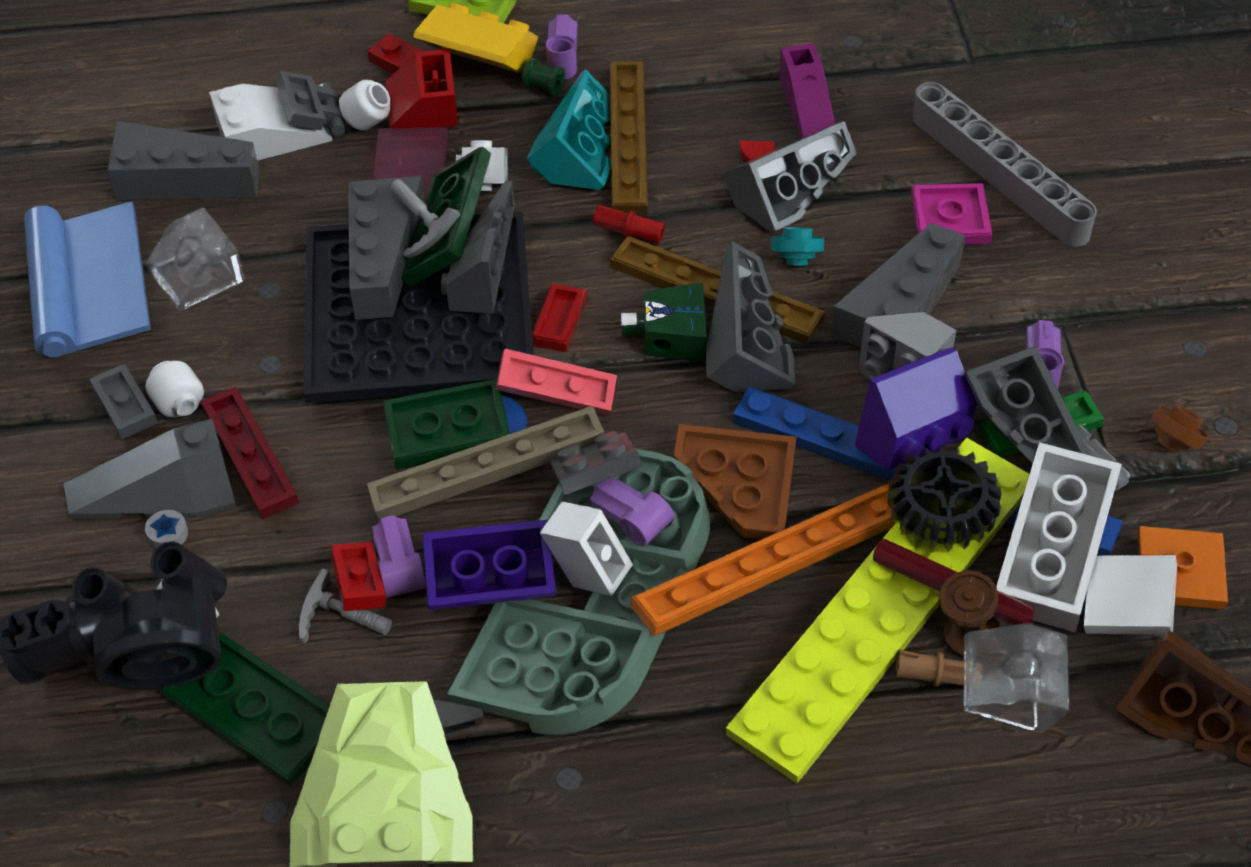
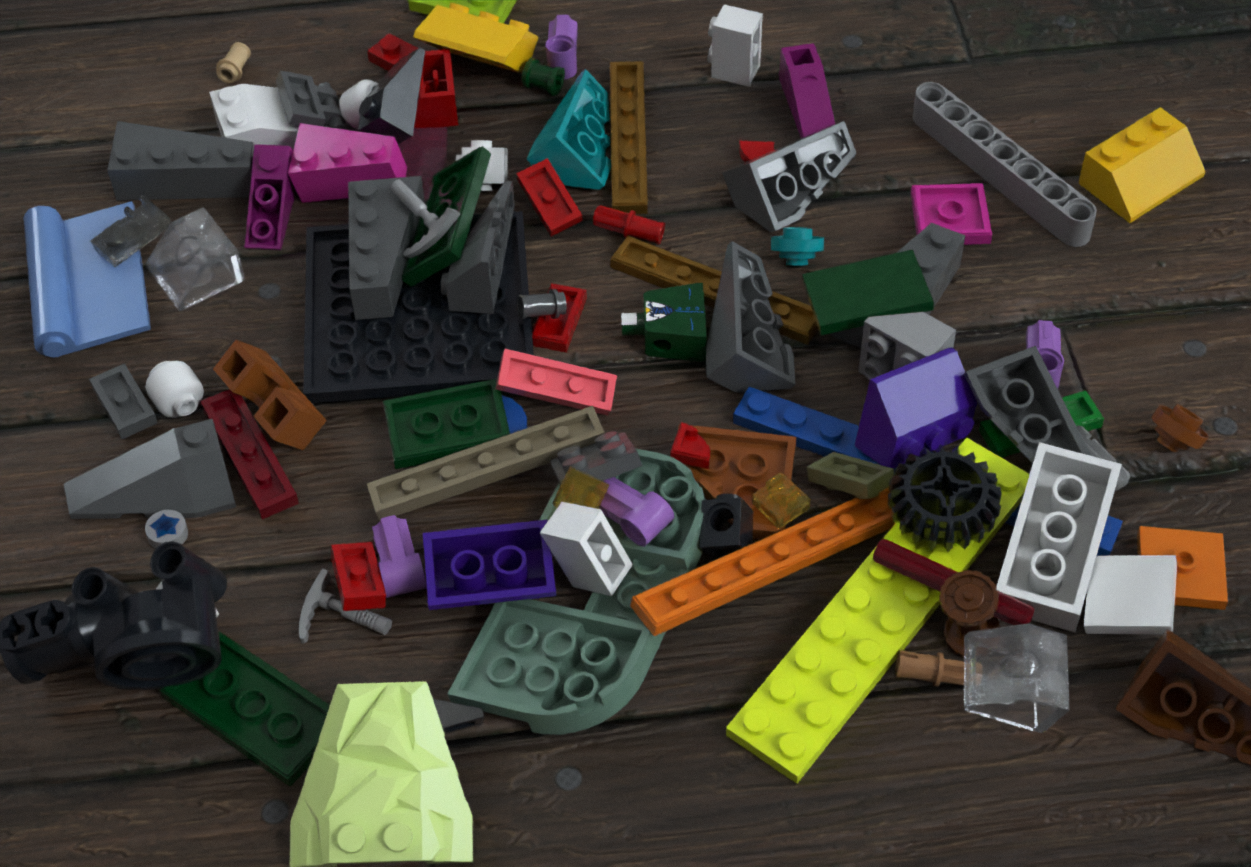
(131, 232): none -> clear smoke plate
(230, 68): none -> tan pin
(269, 197): none -> magenta slope
(282, 406): none -> dark orange arch
(331, 157): none -> dark pink wedge
(394, 100): none -> slope
(545, 304): none -> dark grey pin
(549, 197): none -> red plate
(581, 489): none -> clear yellow tile
(690, 447): none -> red tile
(715, 513): none -> black brick
(735, 45): none -> white brick
(781, 500): none -> clear yellow tile
(850, 475): none -> olive plate
(868, 288): none -> dark green tile
(1142, 165): none -> yellow slope

